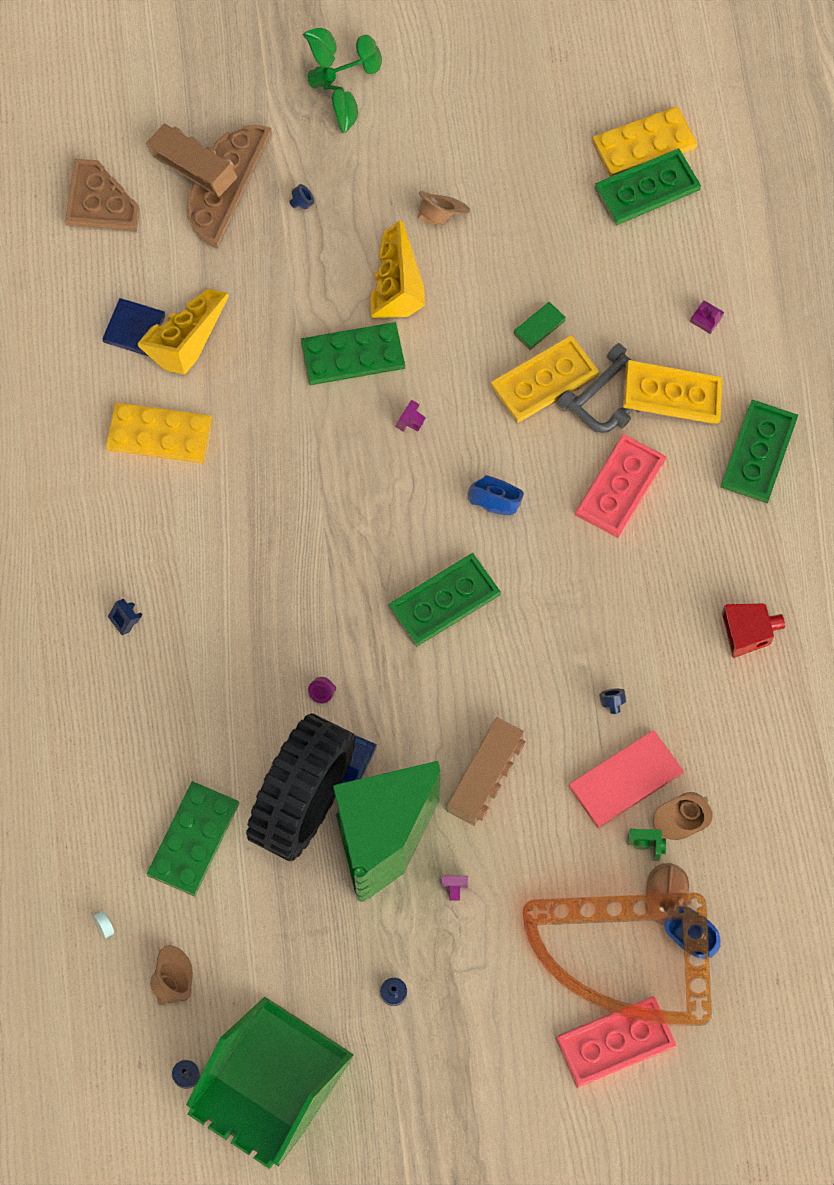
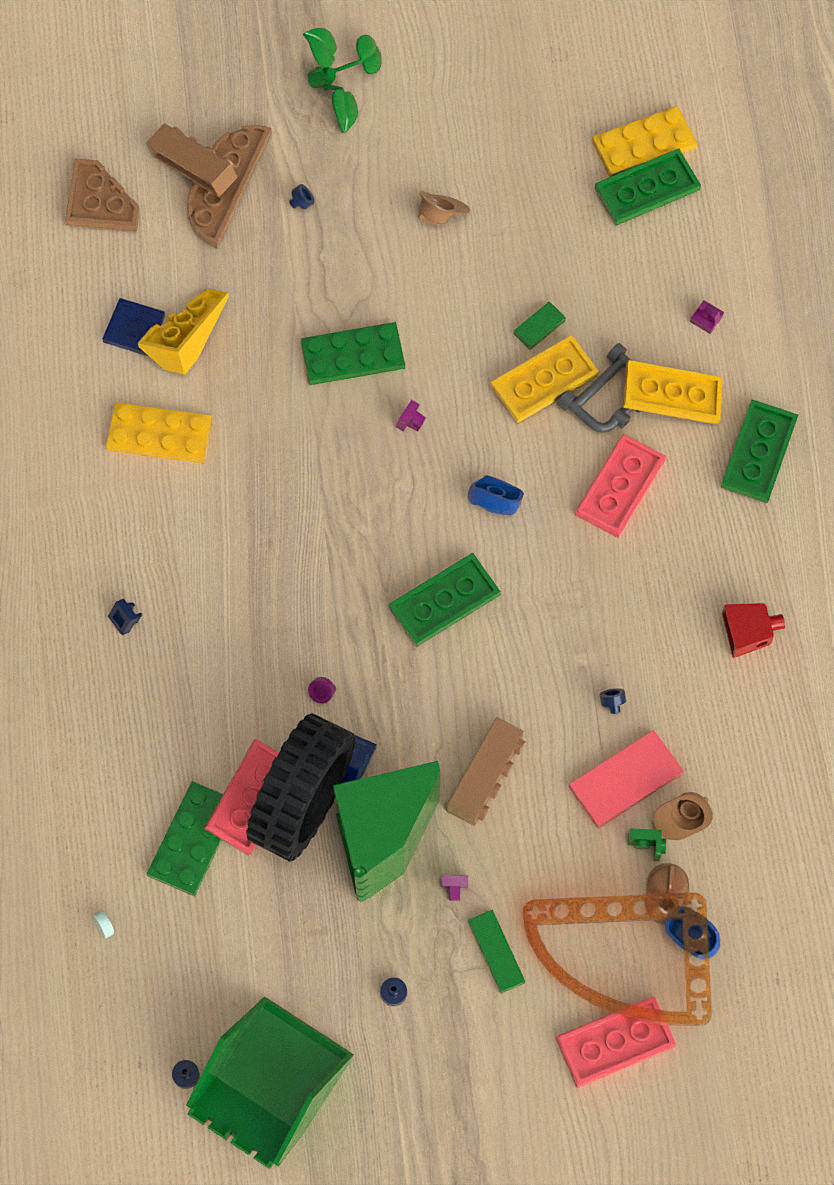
(172, 976): medium nougat piece -> none
(235, 806): none -> coral tile
(399, 282): yellow wedge -> none
(496, 951): none -> green tile

